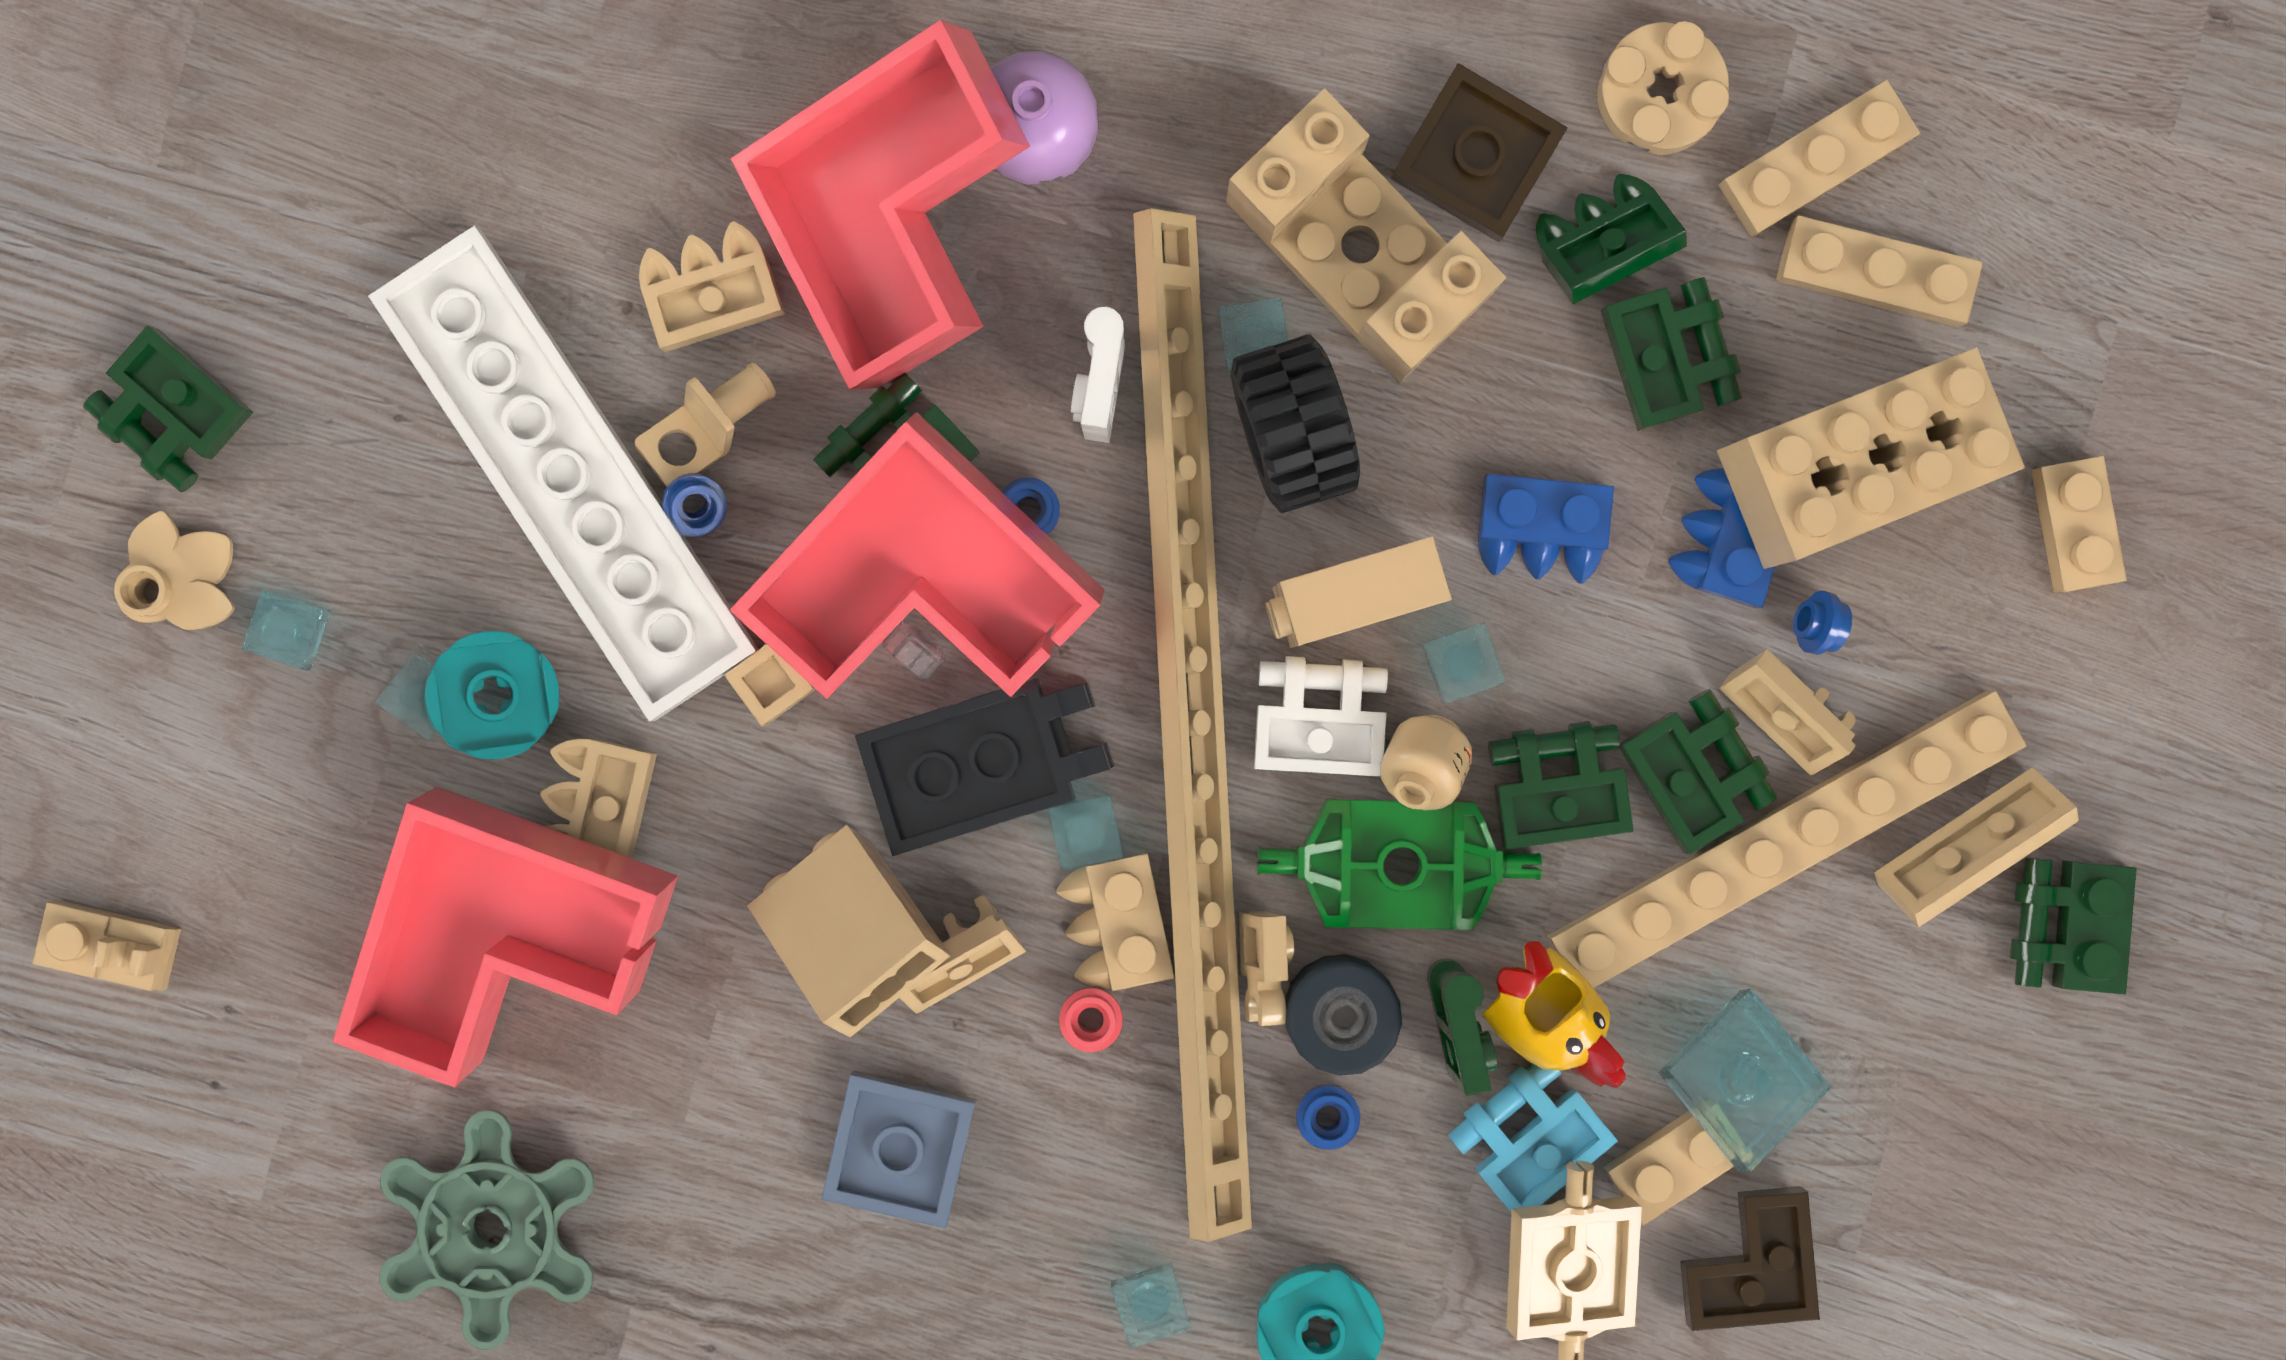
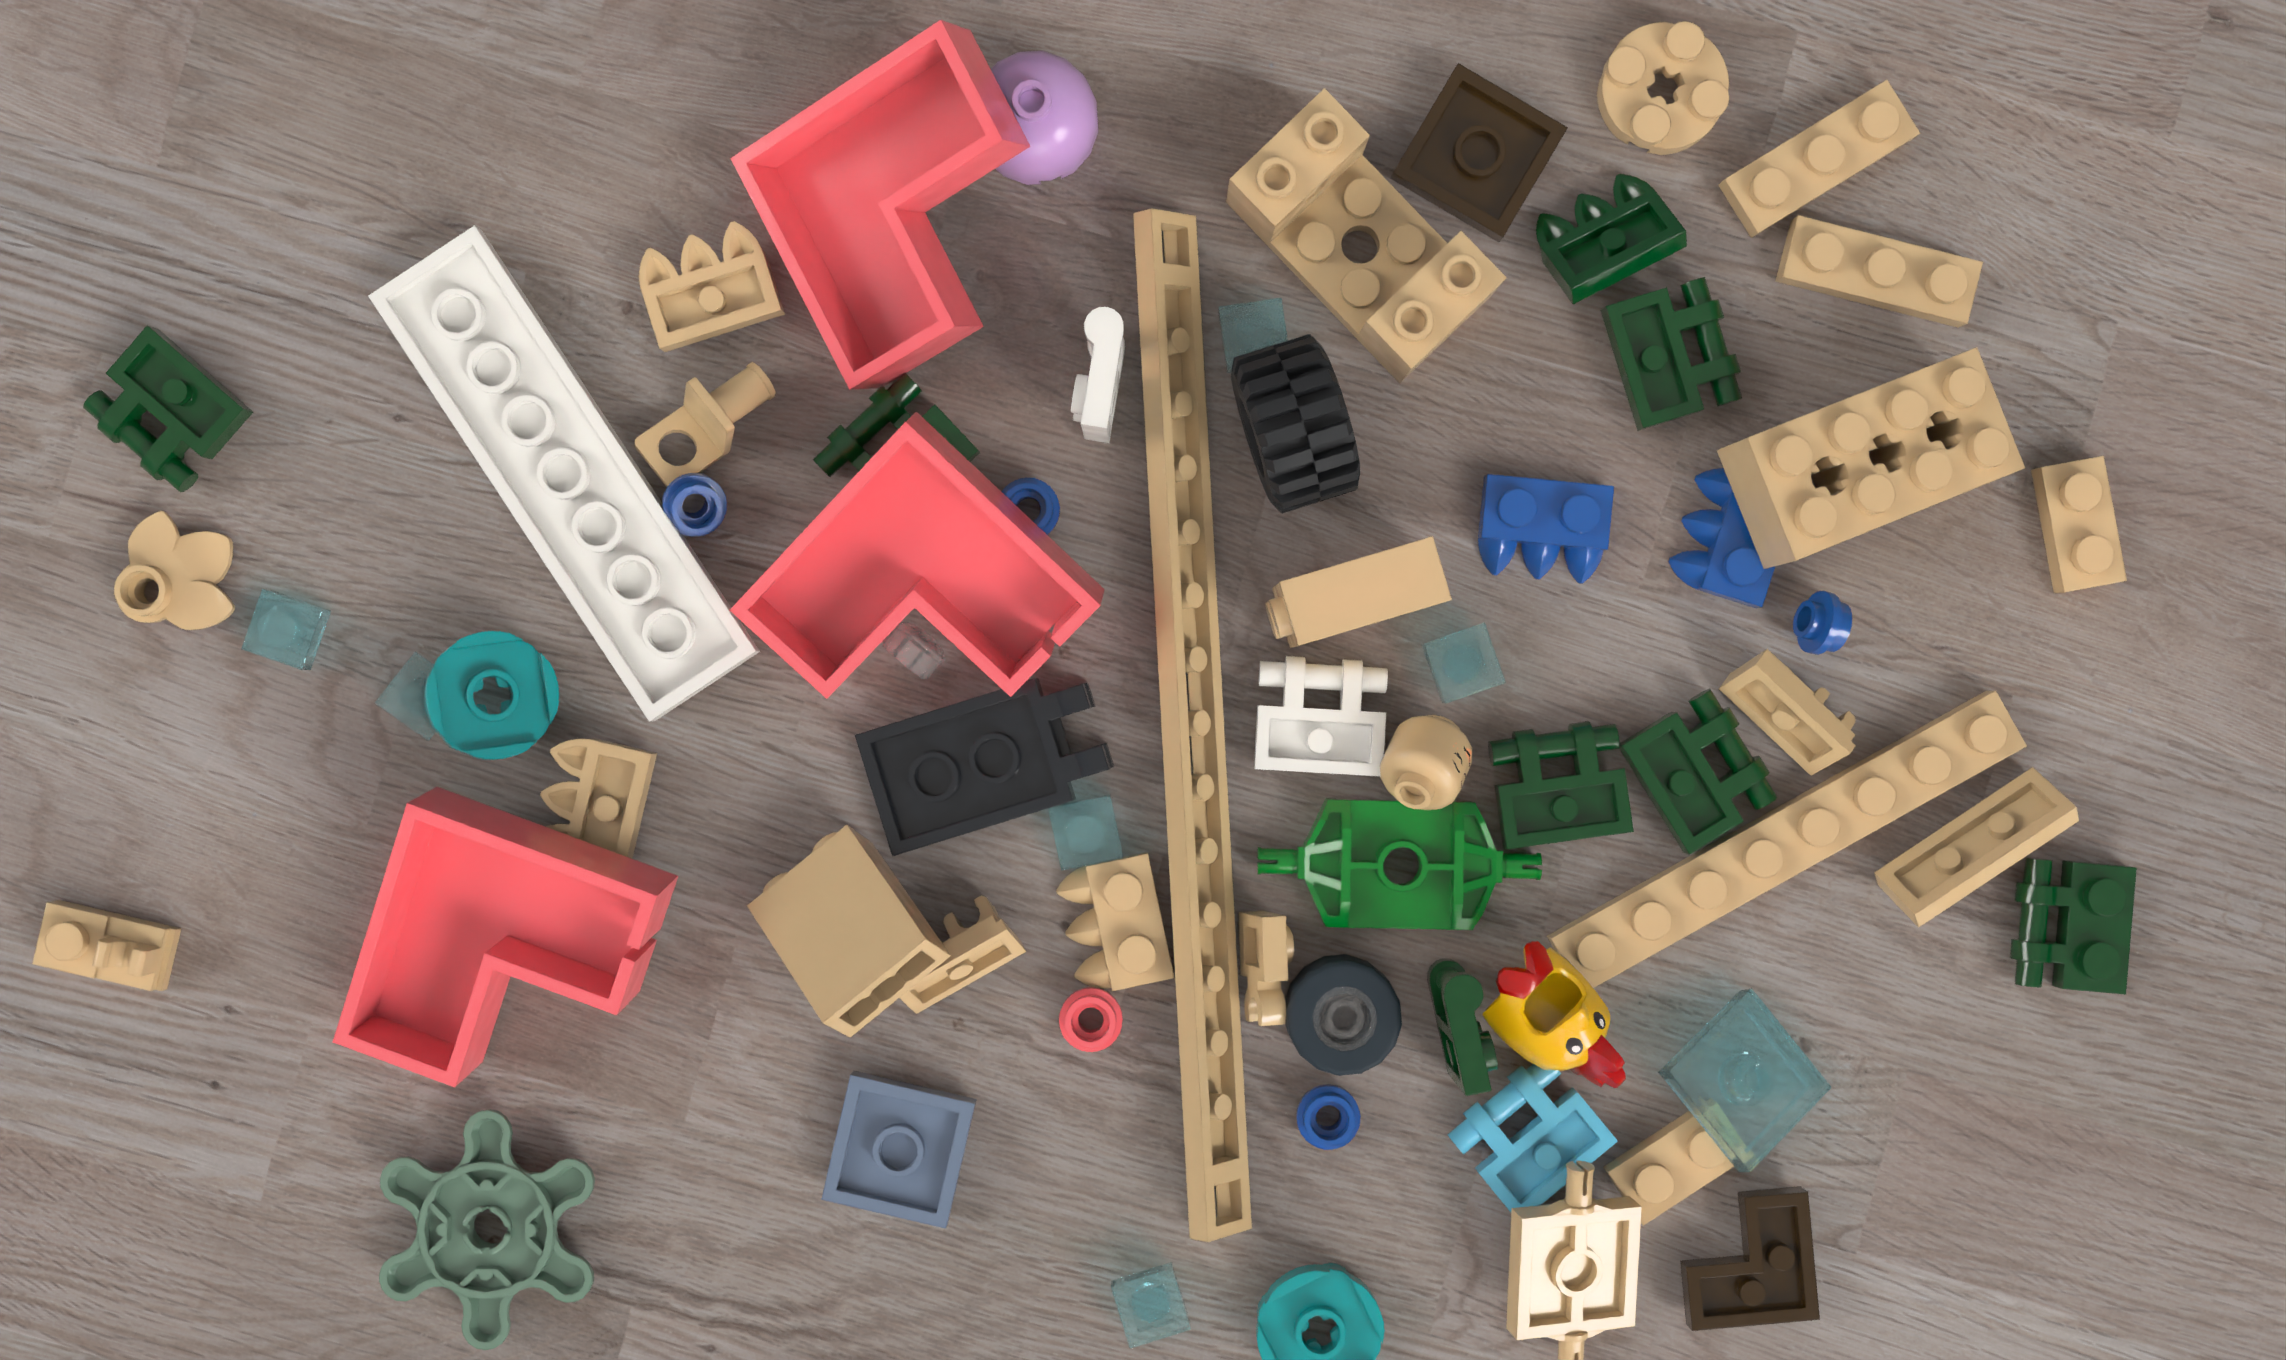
(768, 685): tan plate -> none

